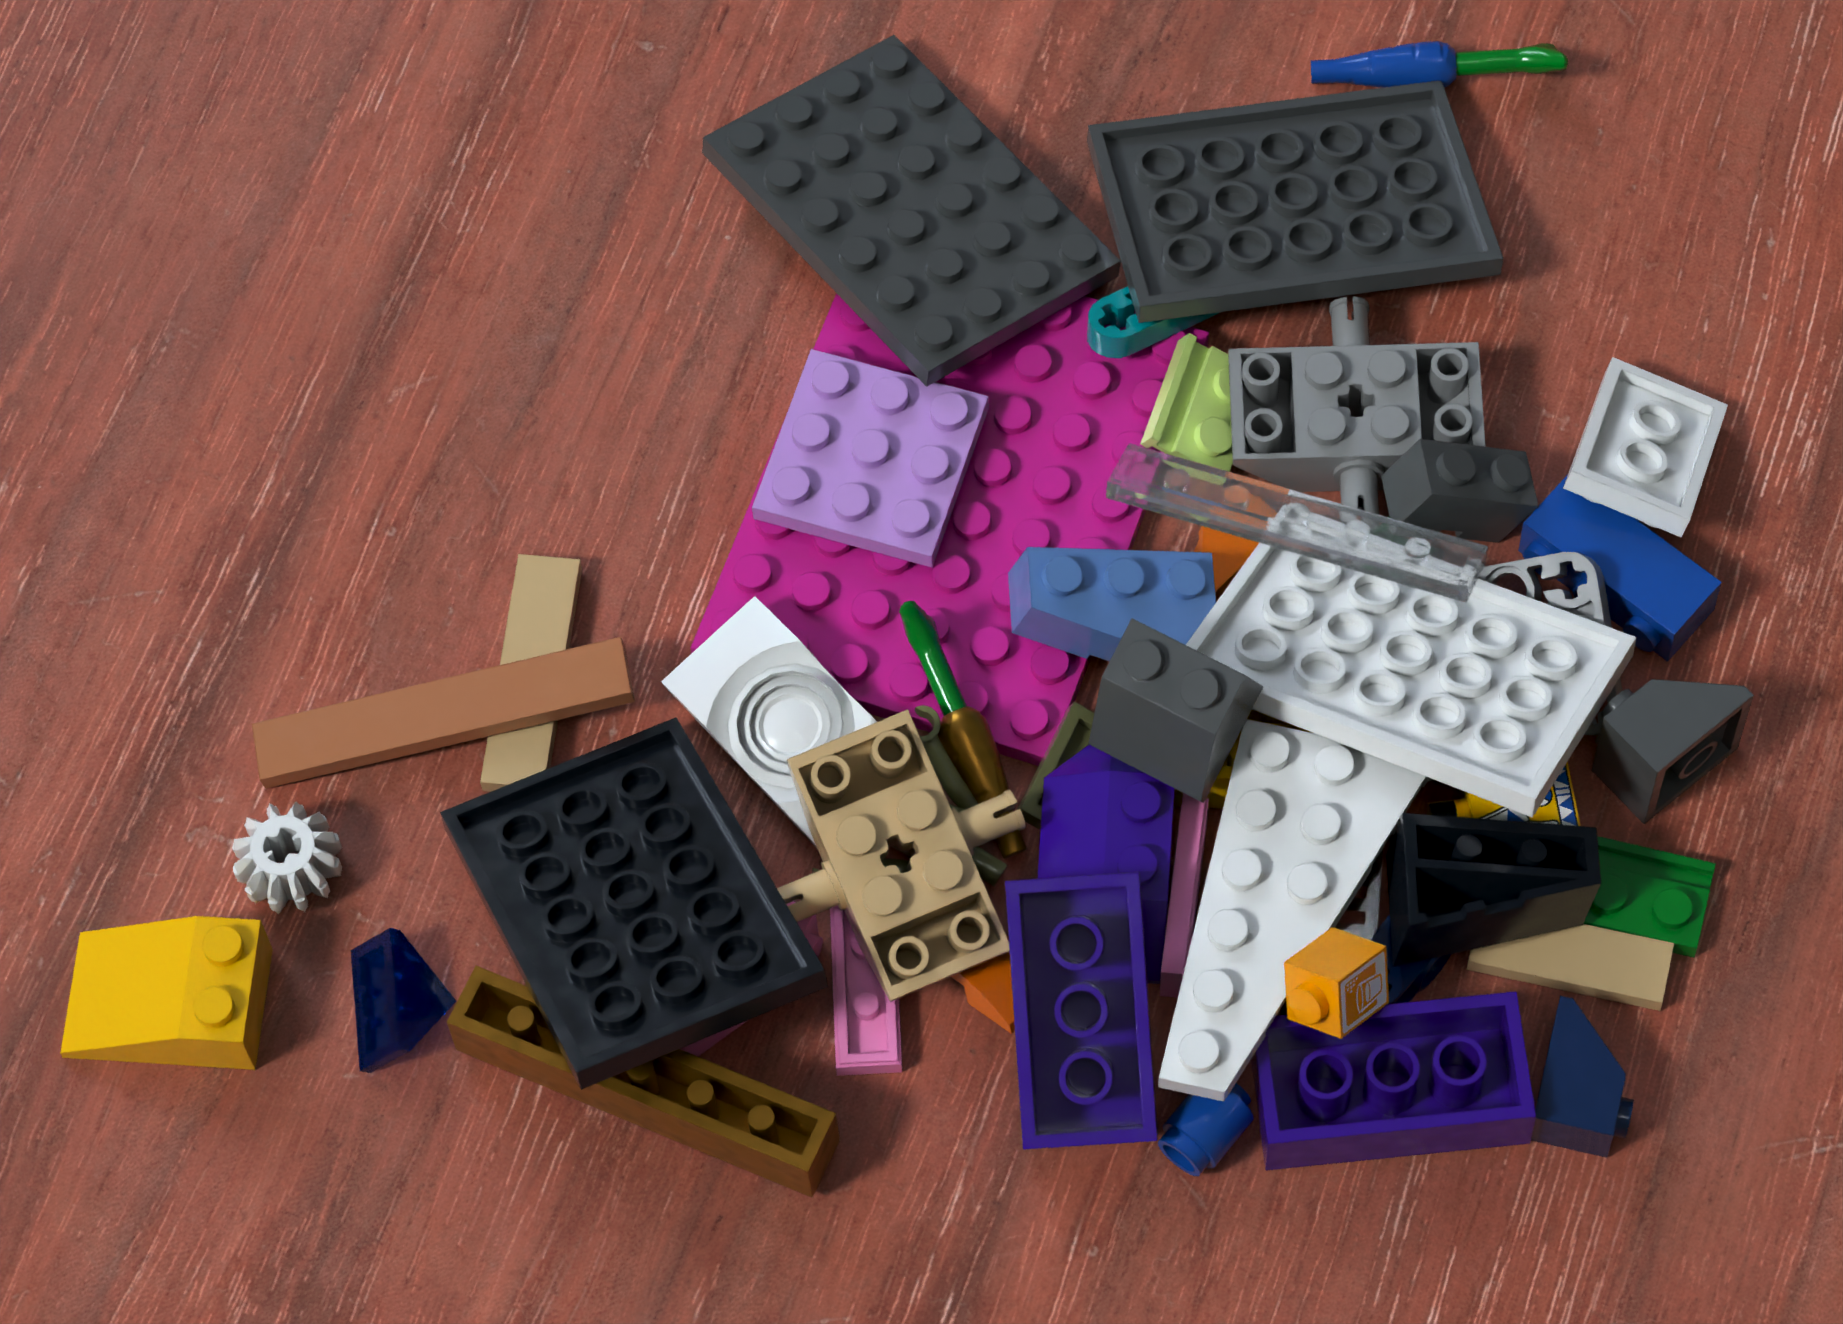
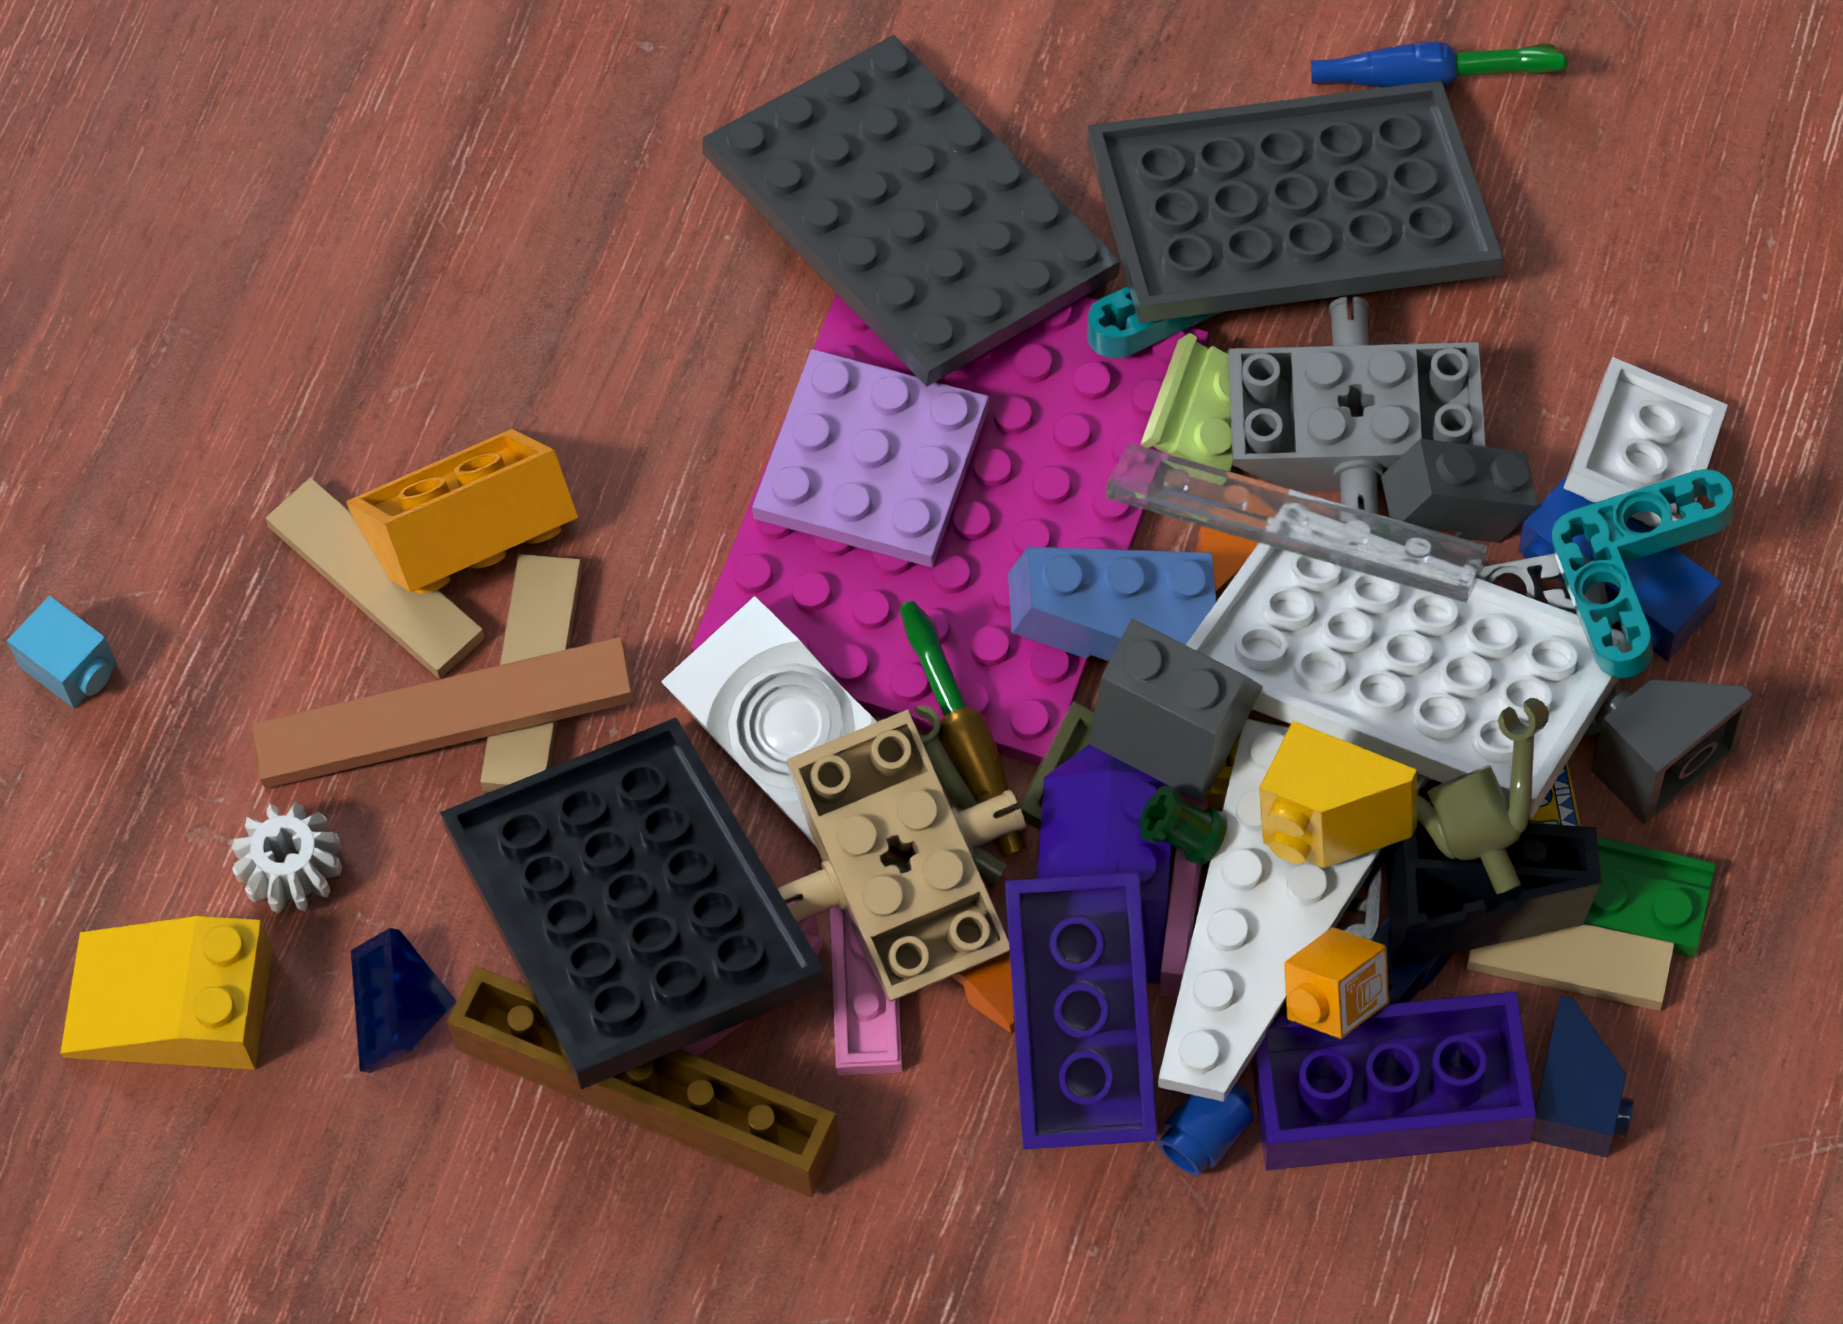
(62, 652): none -> medium azure brick
(334, 546): none -> tan tile
(464, 510): none -> light orange slope
(1183, 825): none -> dark green bush
(1334, 799): none -> yellow slope
(1471, 811): none -> olive piece
(1616, 544): none -> teal beam

